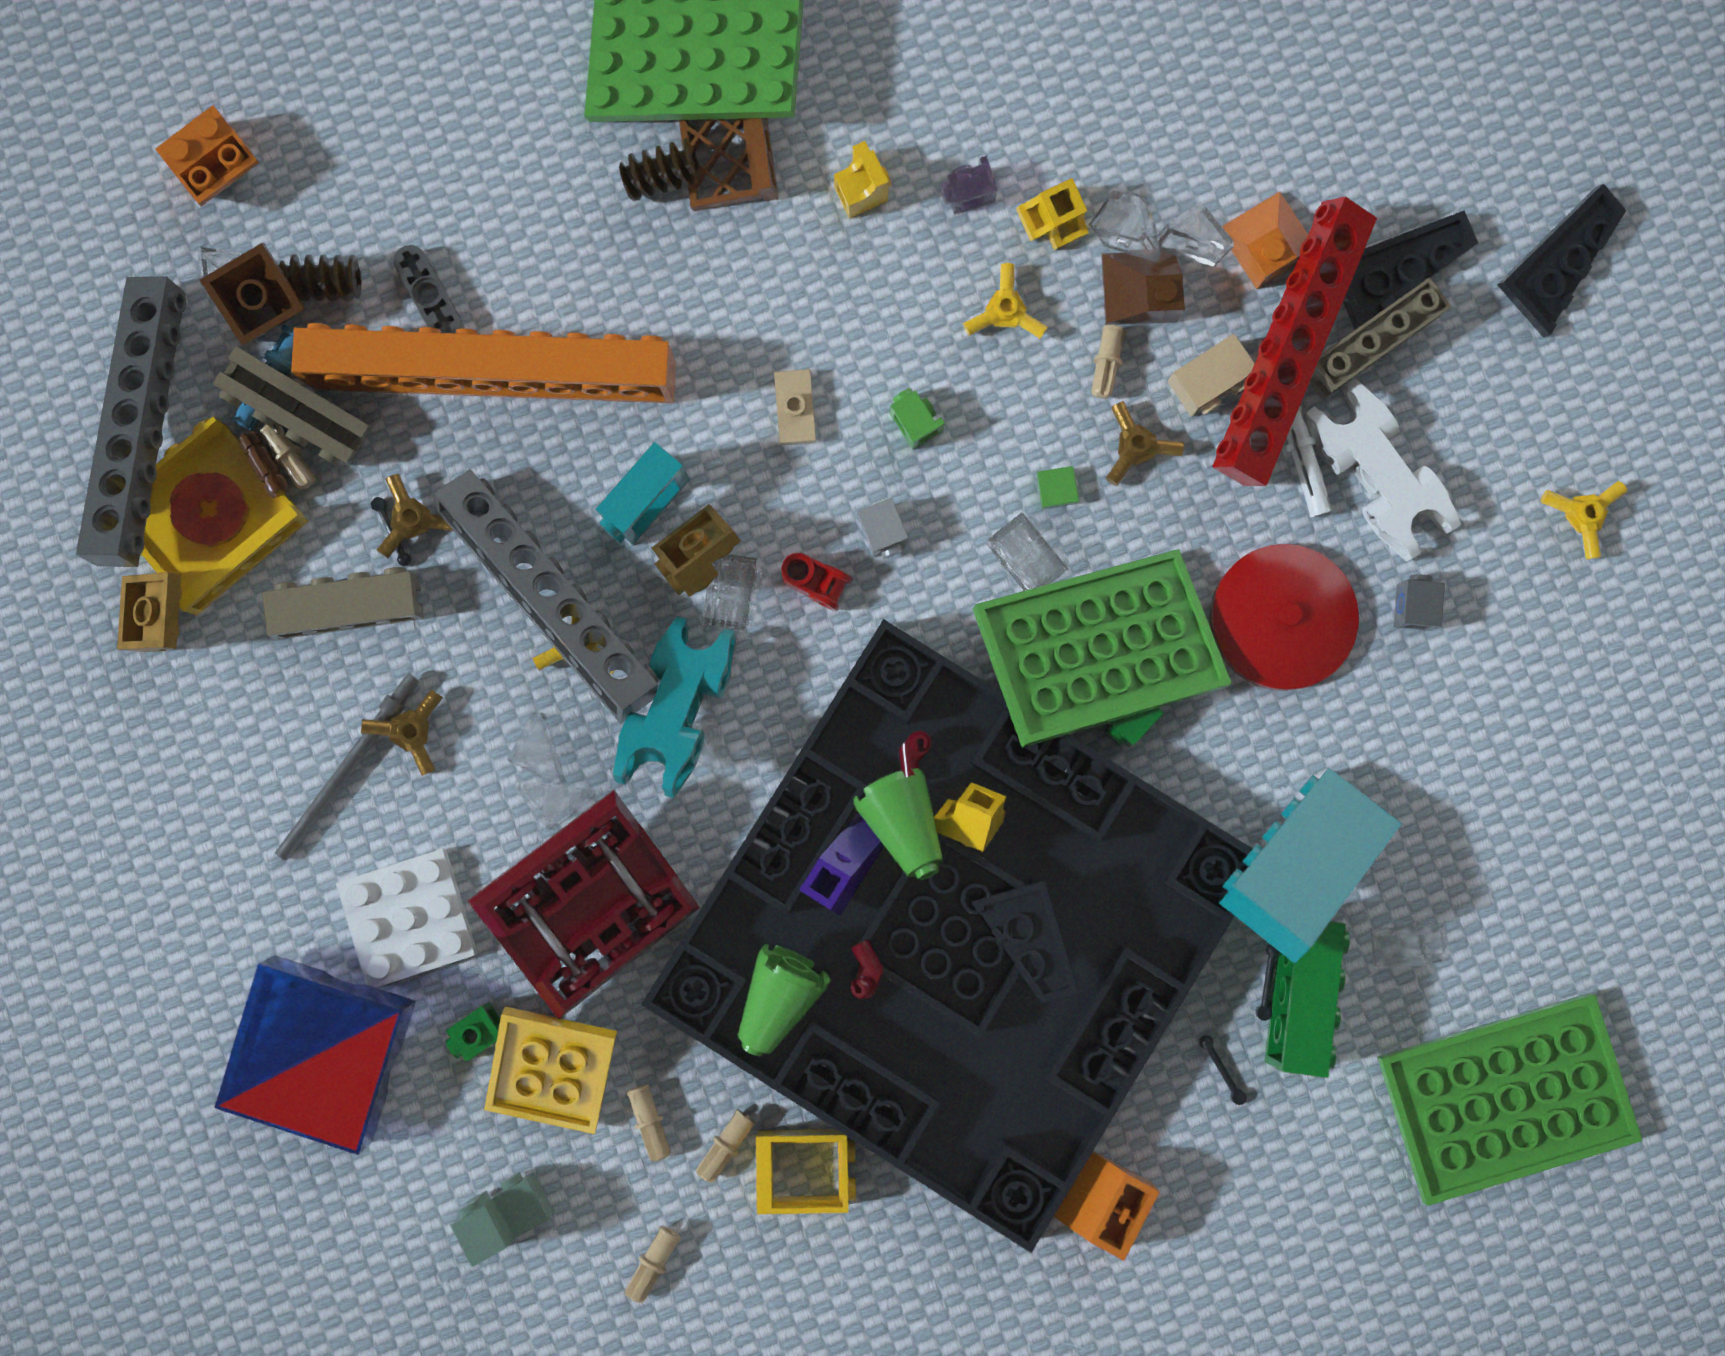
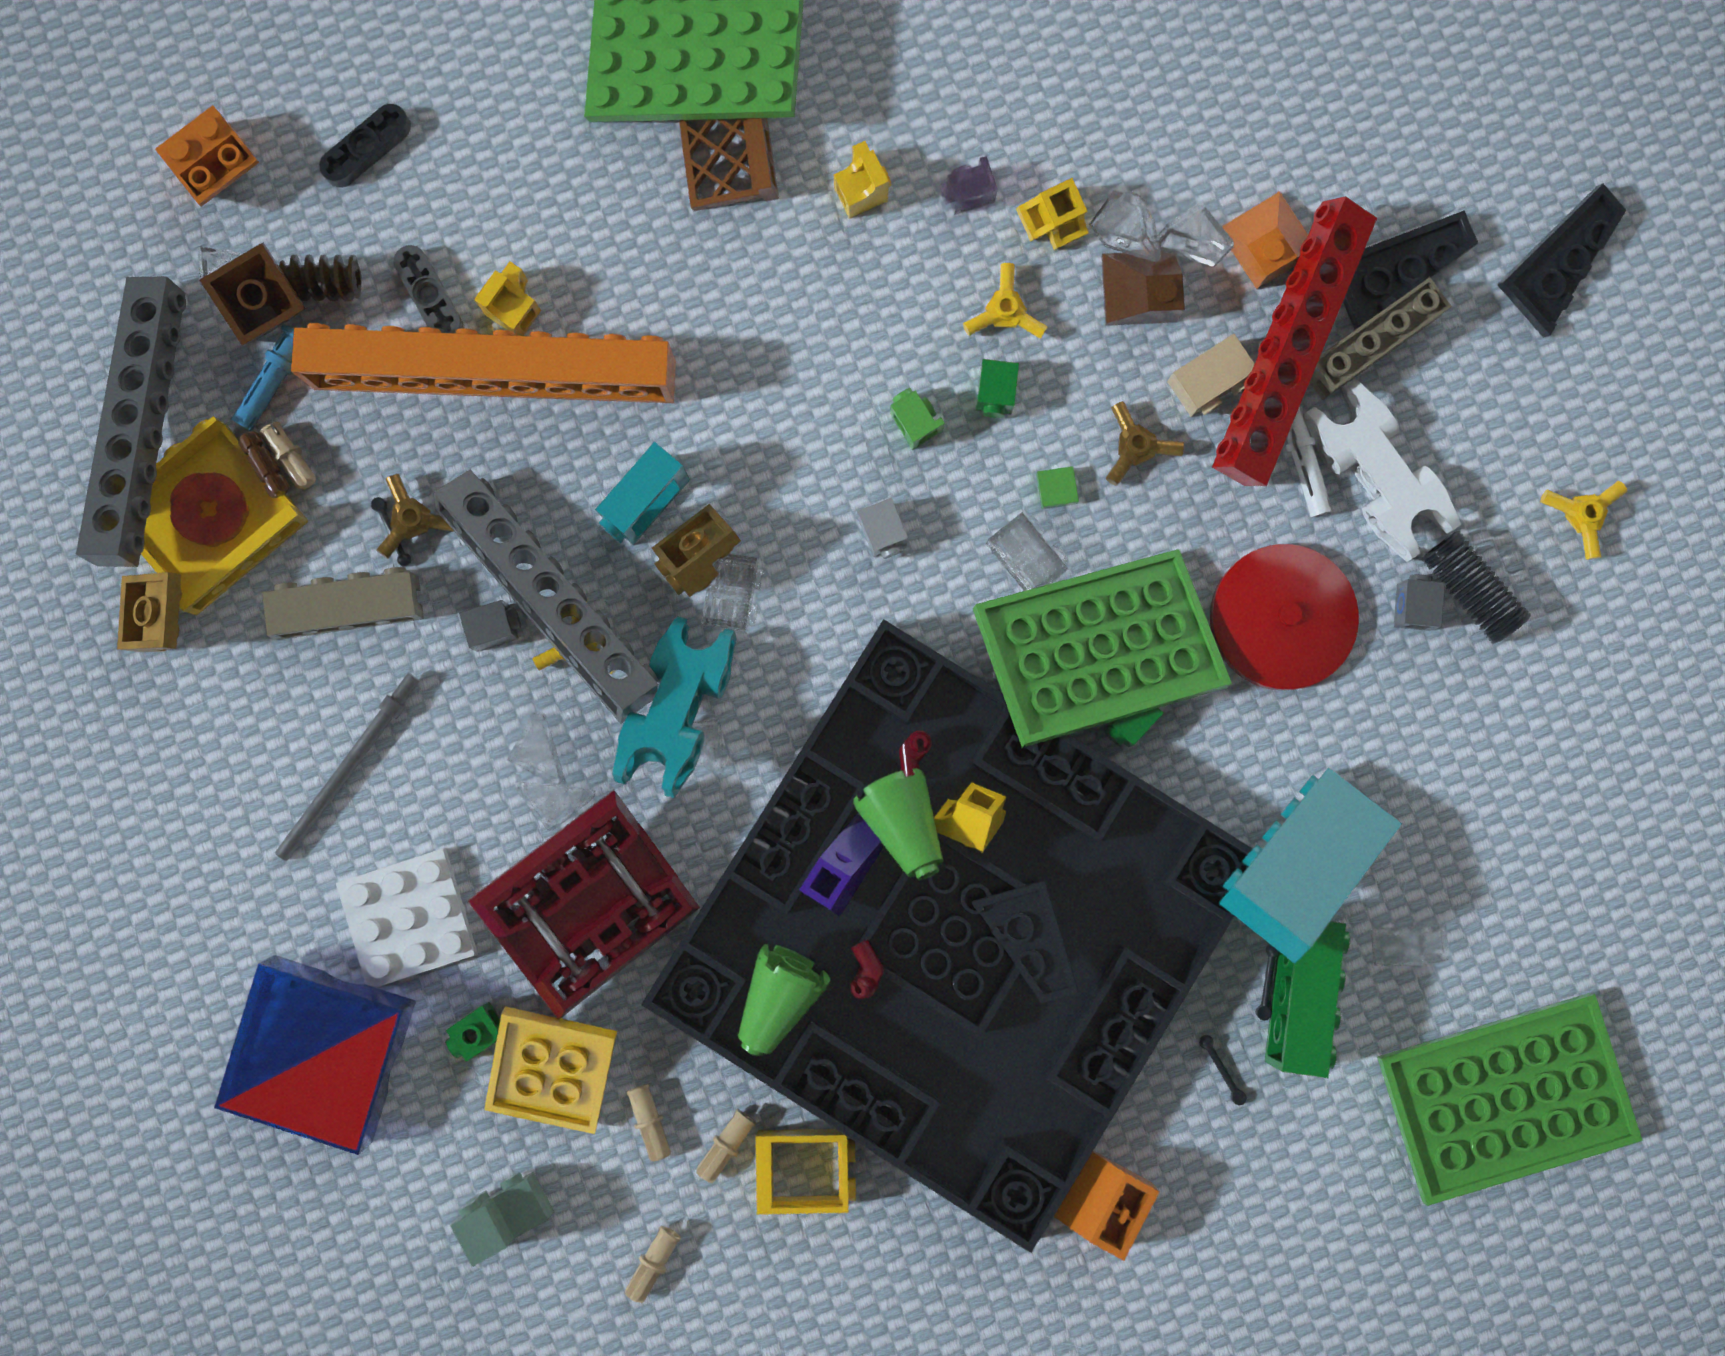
(293, 406): dark tan brick -> none
(338, 155): none -> black beam
(408, 730): pearl gold piece -> none
(490, 625): none -> dark grey brick
(506, 302): none -> yellow brick
(660, 171): dark brown piece -> none
(795, 407): tan plate -> none
(817, 581): red piece -> none
(997, 388): none -> green brick
(1107, 361): tan axle -> none
(1500, 627): none -> black piece

